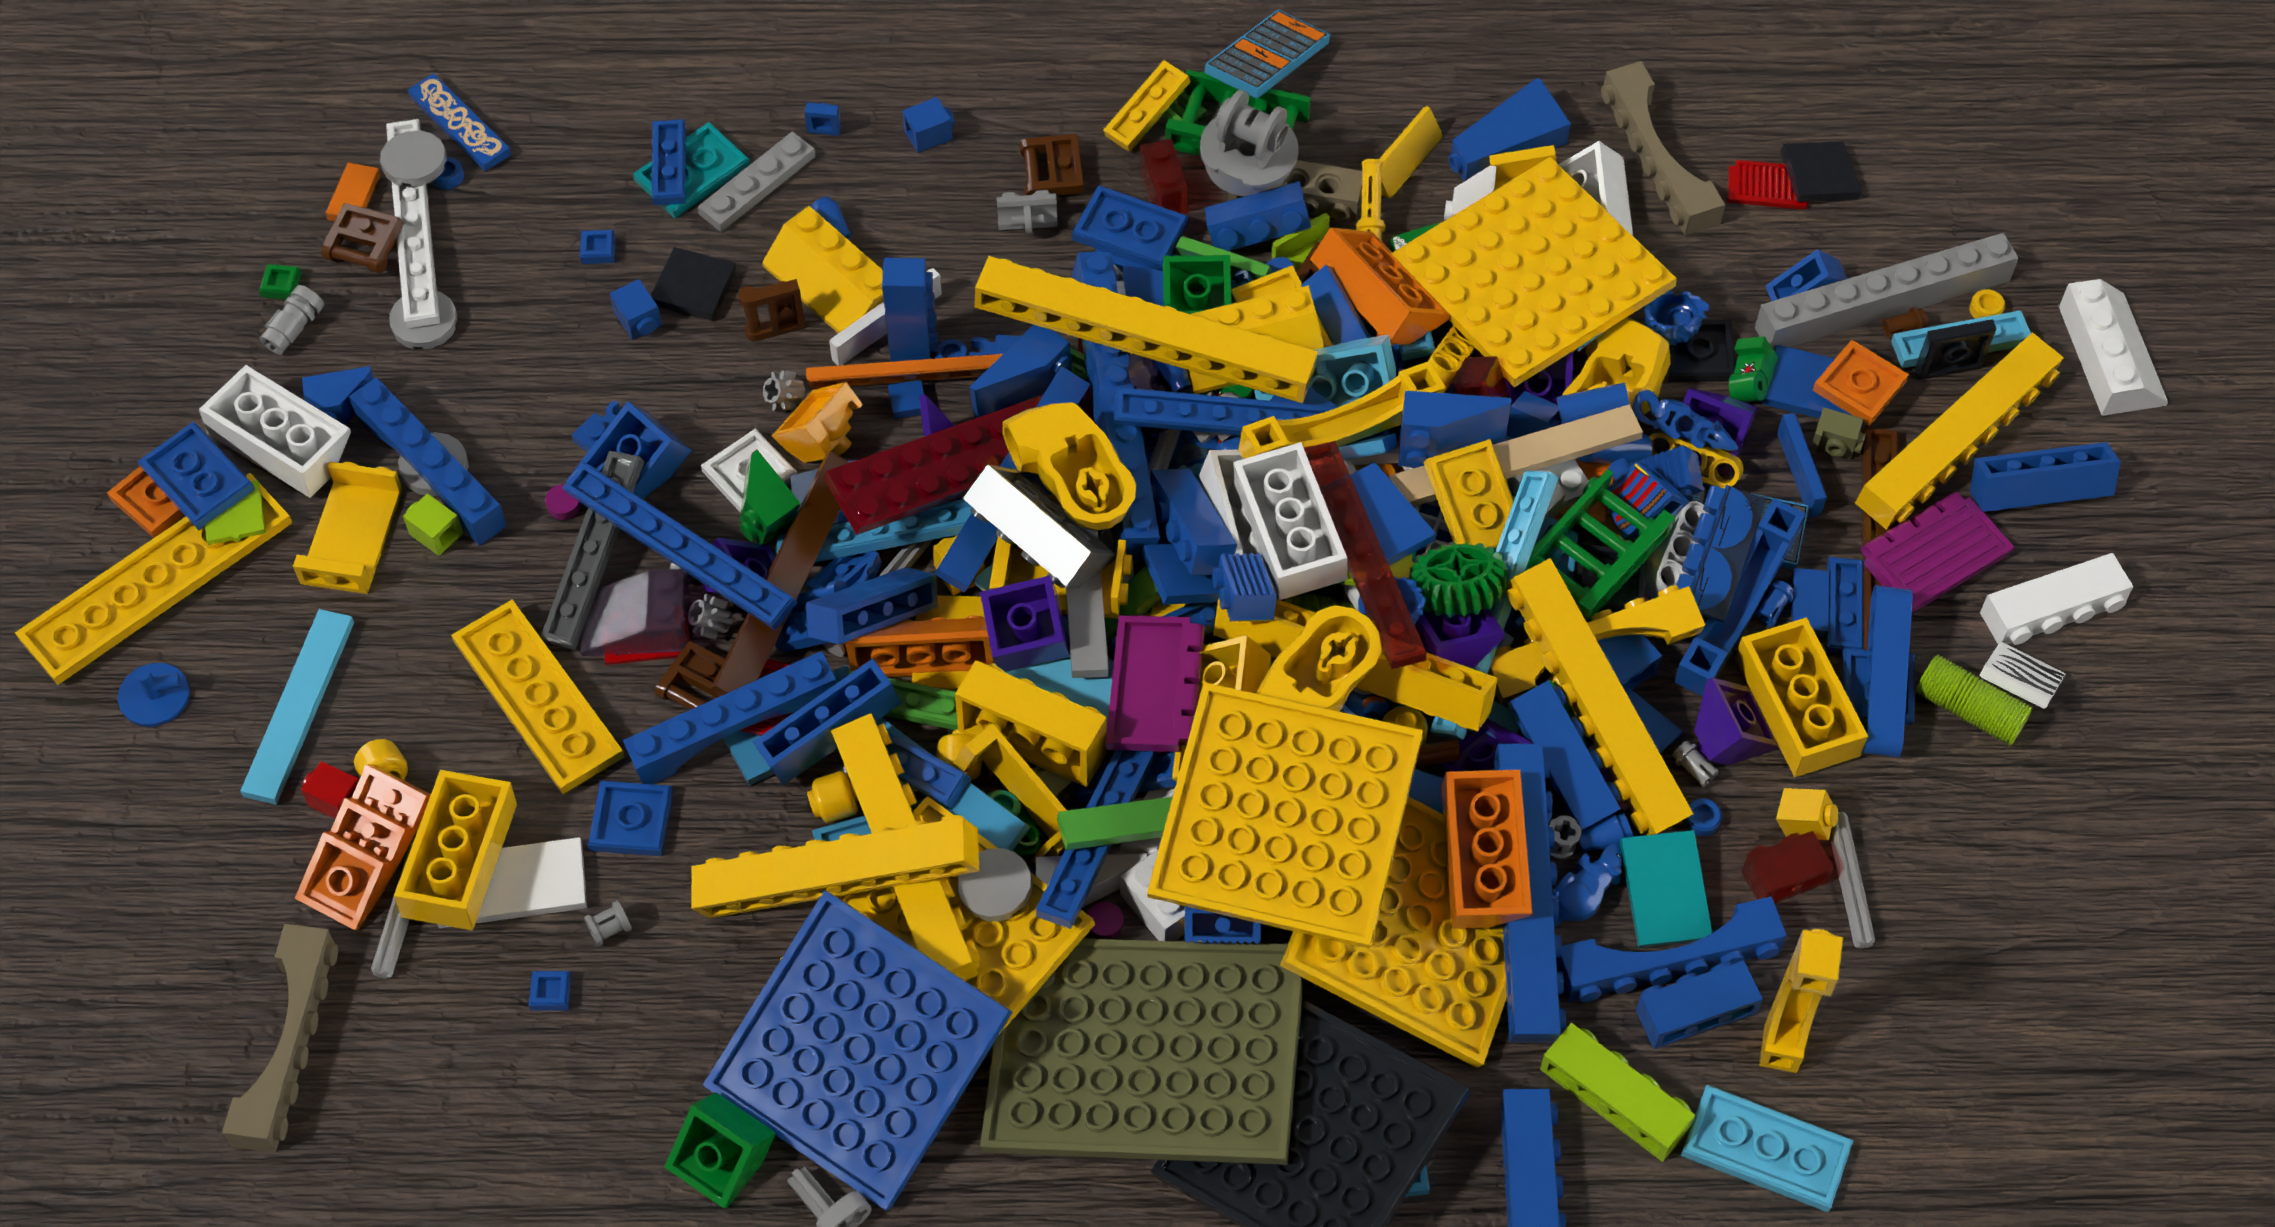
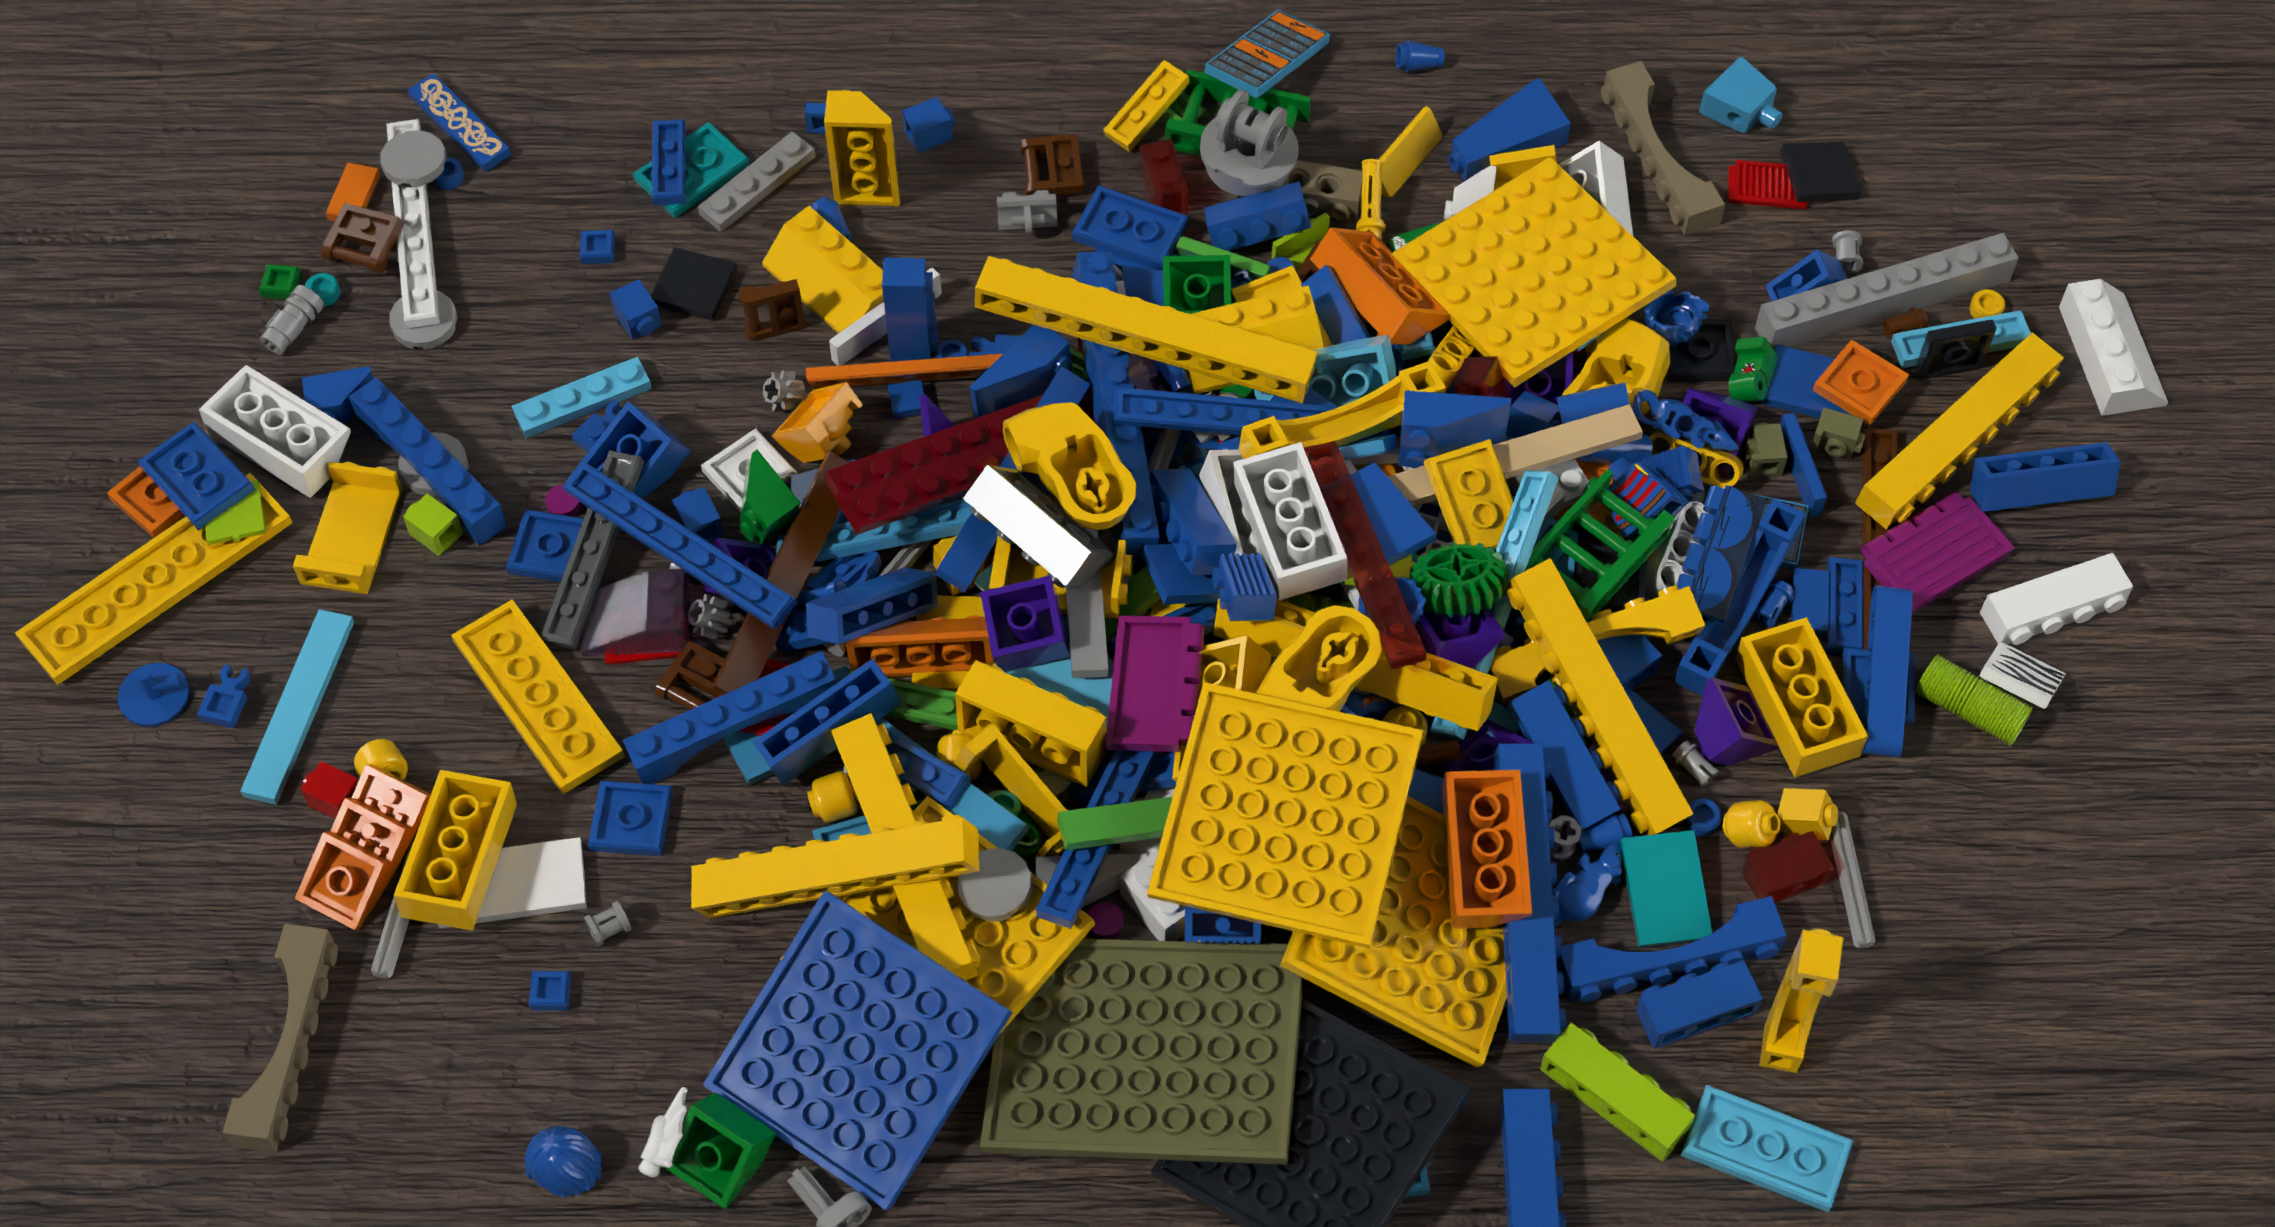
(225, 702): none -> blue plate
(325, 287): none -> teal tile
(543, 545): none -> blue tile
(563, 1161): none -> blue hair
(581, 397): none -> medium azure plate
(664, 1137): none -> white arm
(698, 514): none -> blue brick
(860, 150): none -> yellow slope
(1417, 56): none -> blue cone
(1741, 98): none -> dark azure torso
(1751, 824): none -> yellow head
(1765, 451): none -> olive brick
(1847, 250): none -> light grey bush

